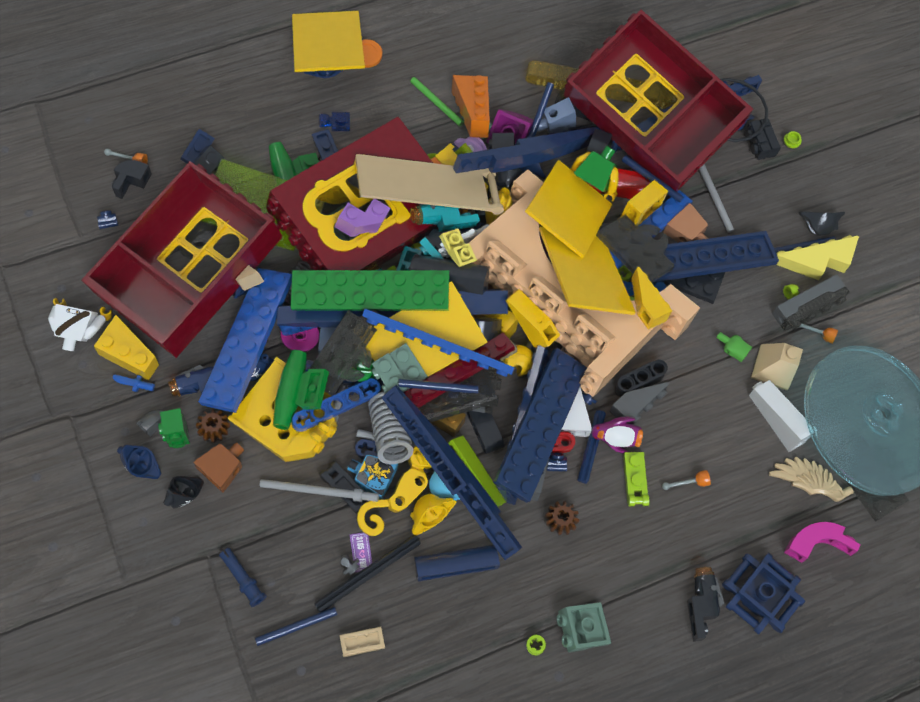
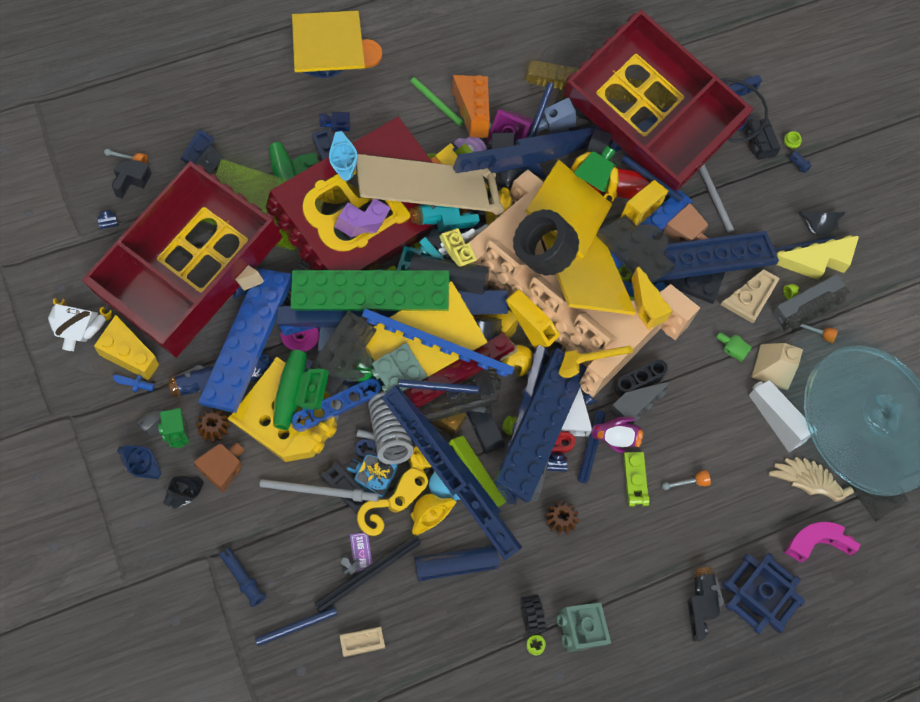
(343, 156): none -> medium azure hat
(508, 424): none -> lime plate
(533, 229): none -> black tyre
(533, 614): none -> black tyre
(573, 358): none -> yellow piece
(752, 296): none -> tan wing
(800, 162): none -> dark blue pin

